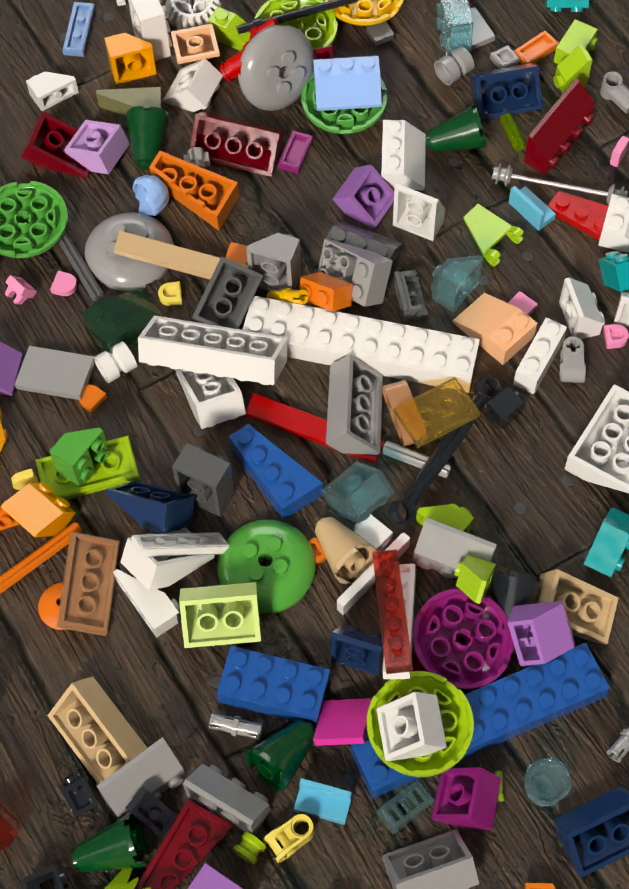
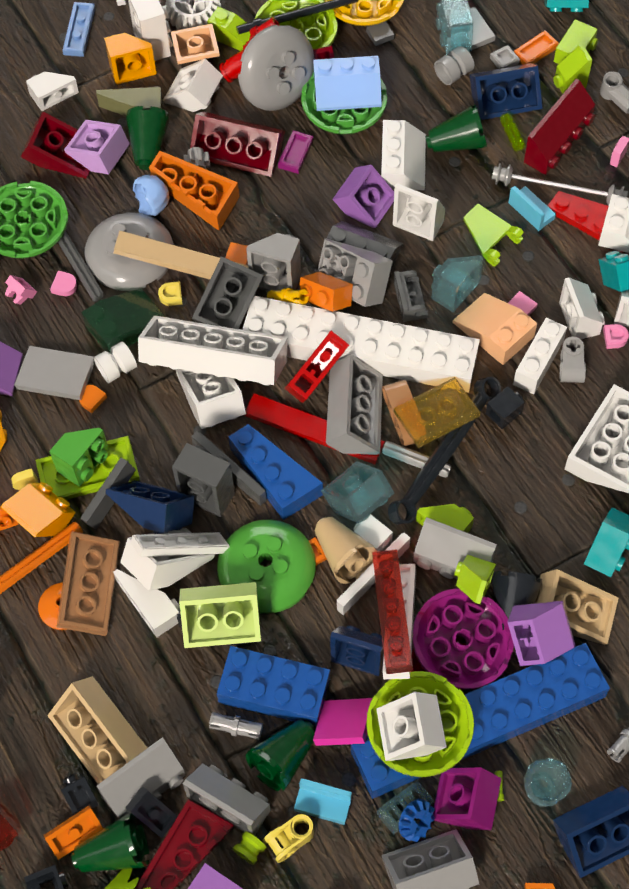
(73, 832): none -> orange plate
(101, 502): none -> dark grey tile
(239, 476): none -> dark grey tile
(316, 366): none -> red slope
(408, 827): none -> blue gear

